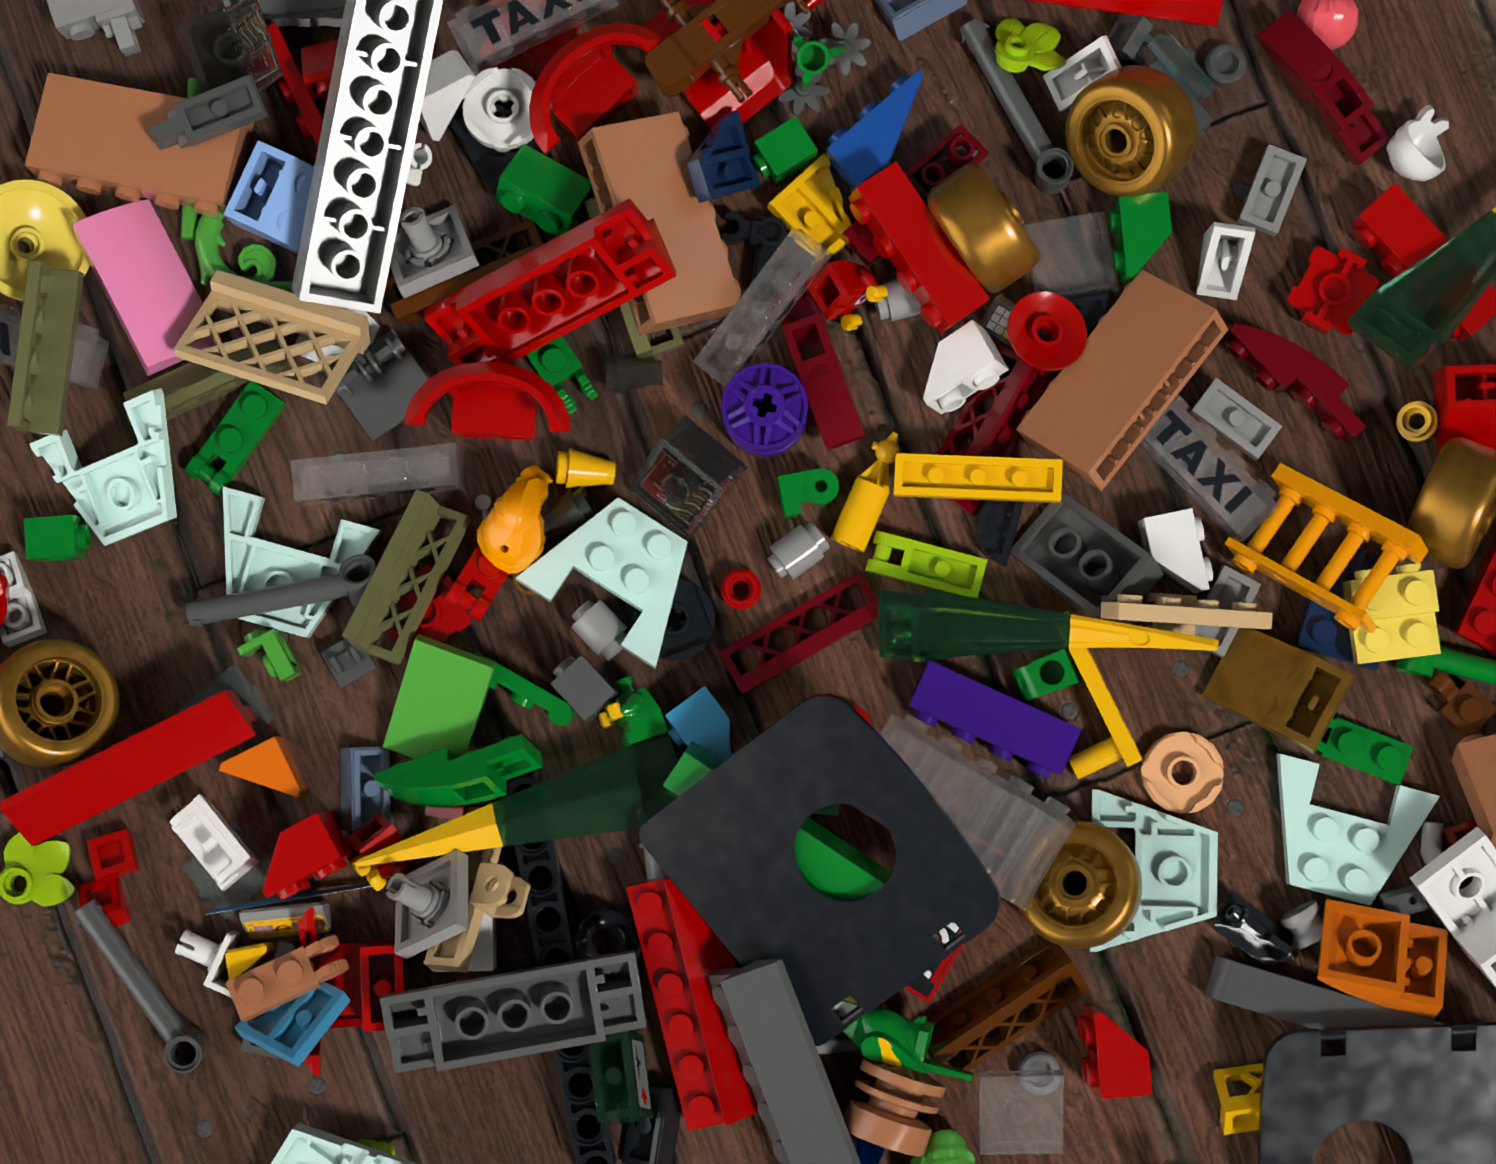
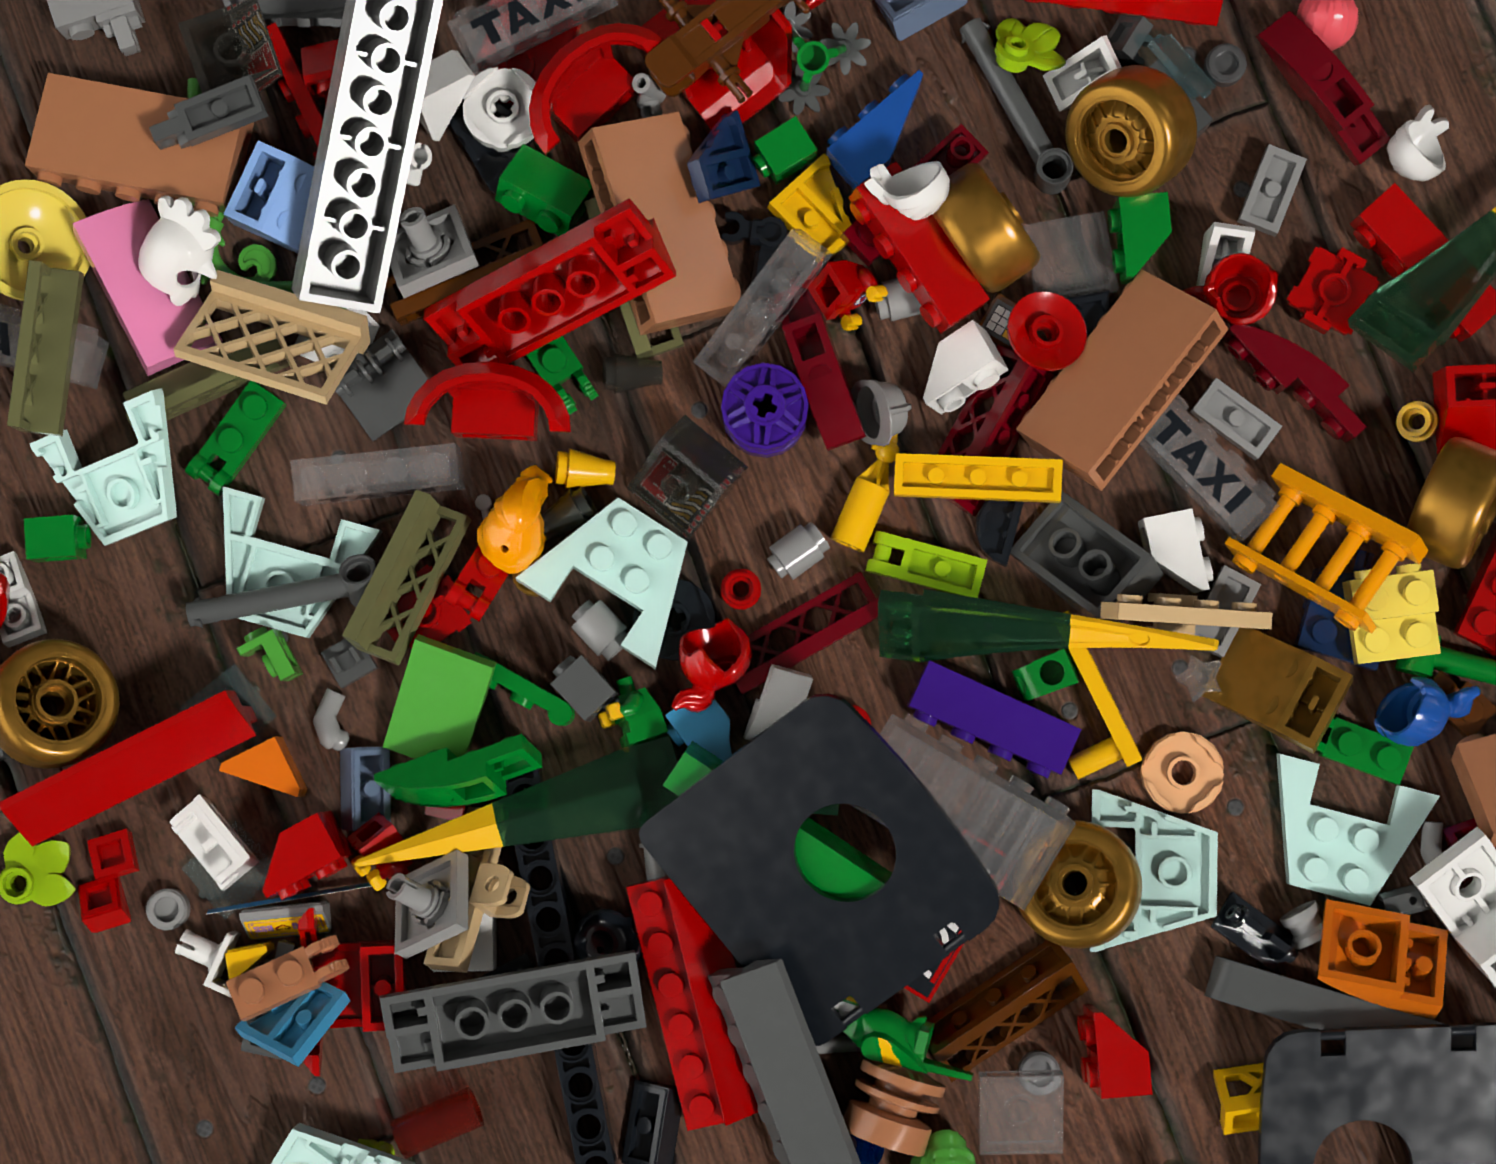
(143, 988): dark grey piece -> none
(168, 909): none -> light grey tile
(177, 244): none -> white piece
(326, 723): none -> light grey arm
(437, 1122): none -> clear red pin
(621, 1078): clear green brick -> none
(649, 95): none -> light grey arm
(711, 661): none -> red hair
(780, 694): none -> white slope
(810, 487): green leg -> none
(881, 410): none -> light grey piece
(912, 192): none -> white piece
(1200, 677): none -> clear piece
(1239, 288): none -> red hair
(1420, 710): none -> blue hair

